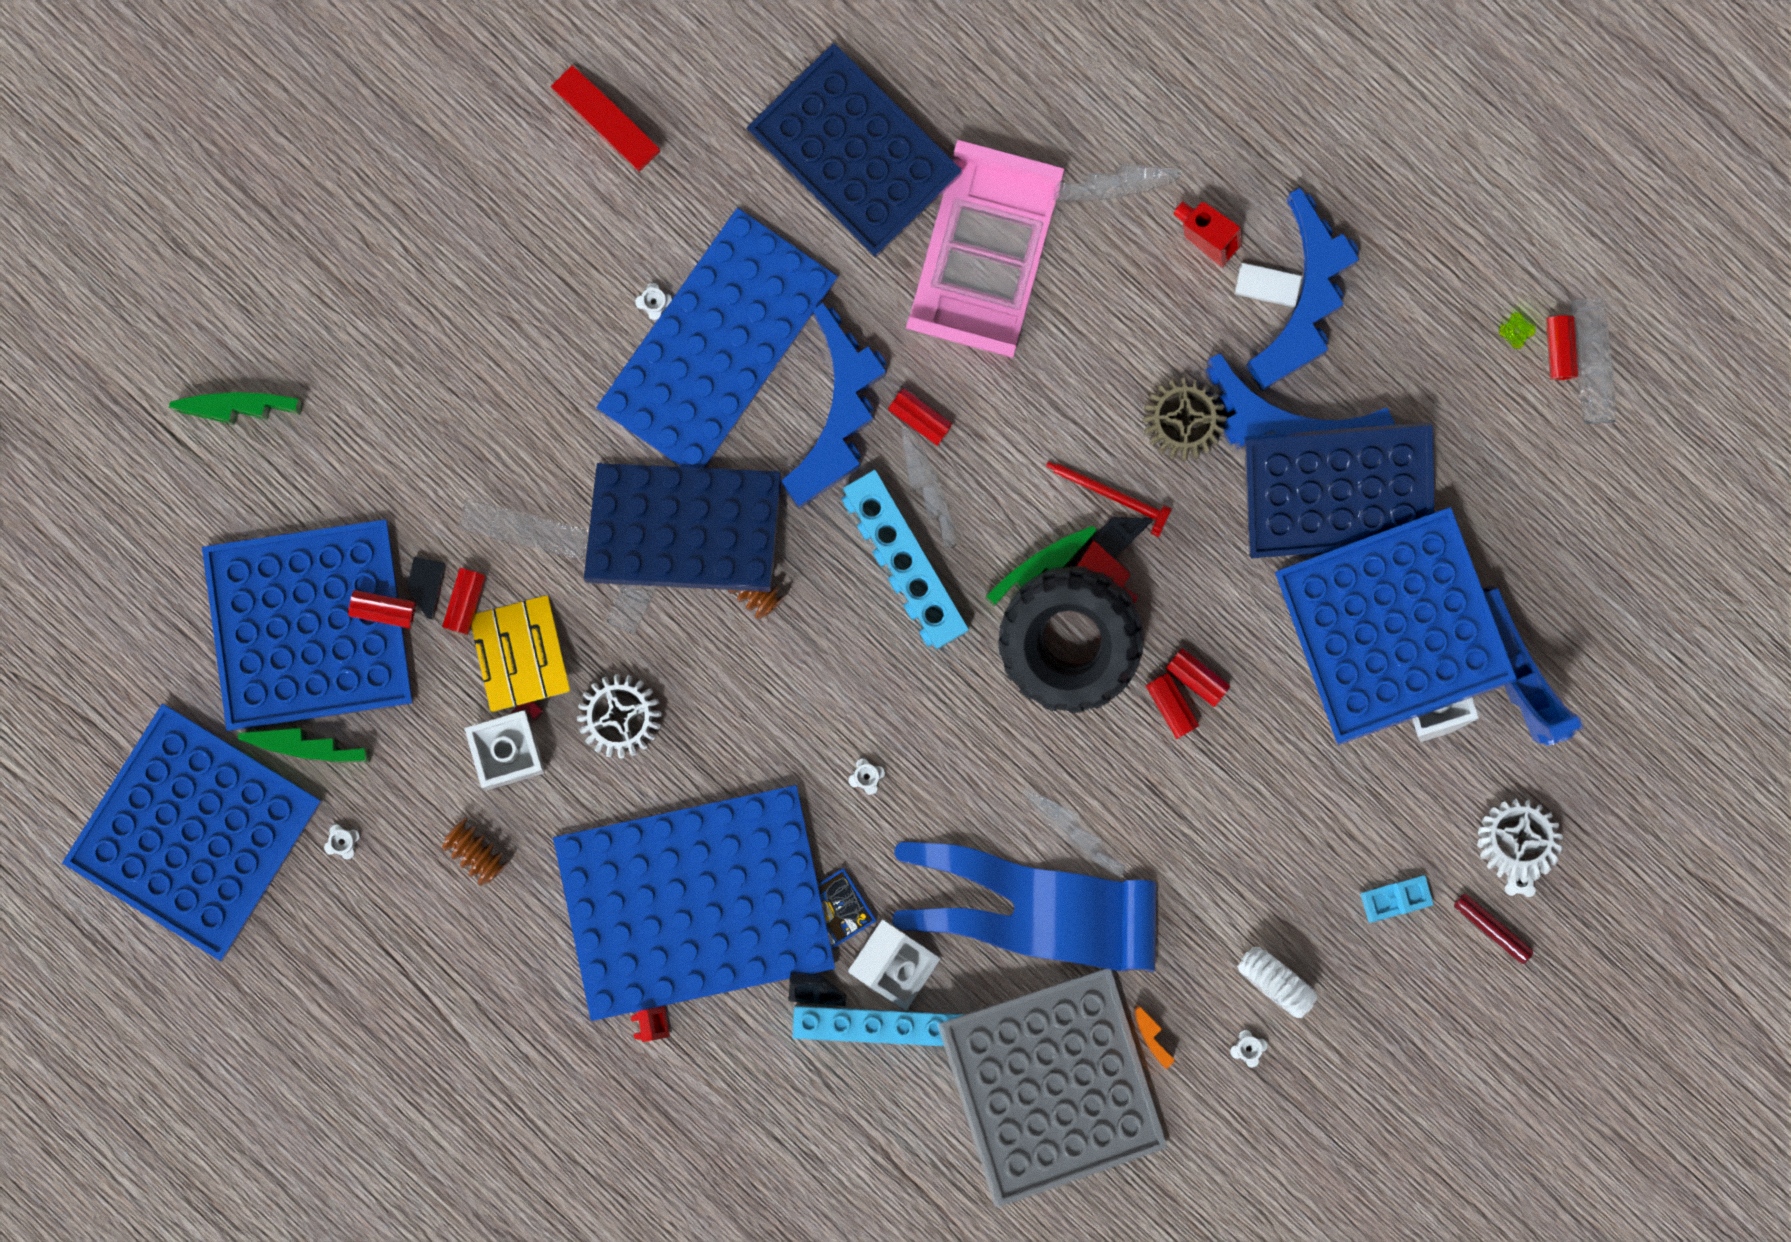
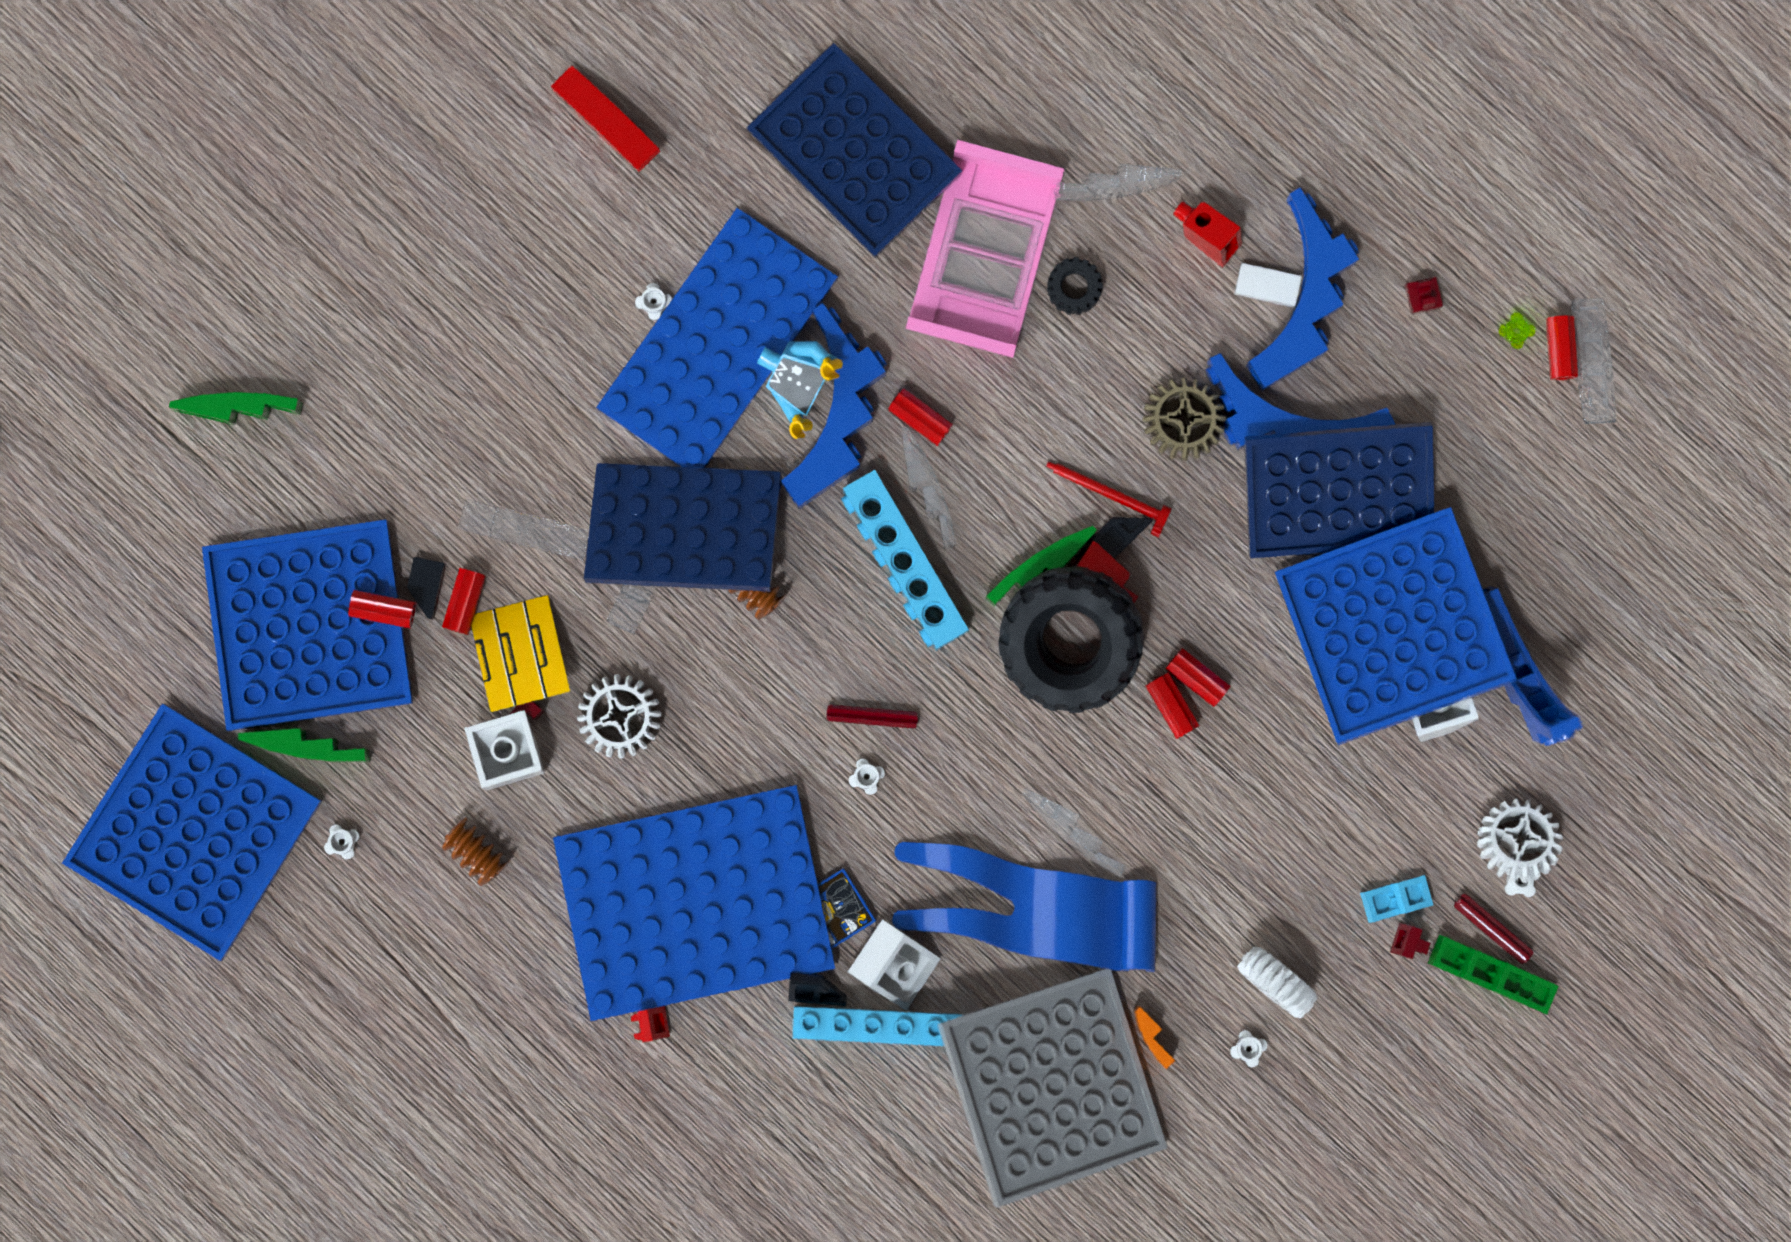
(798, 379): none -> torso
(872, 716): none -> dark red axle
(1082, 268): none -> black tyre
(1408, 941): none -> dark red tile
(1423, 295): none -> dark red tile
(1493, 974): none -> green slope

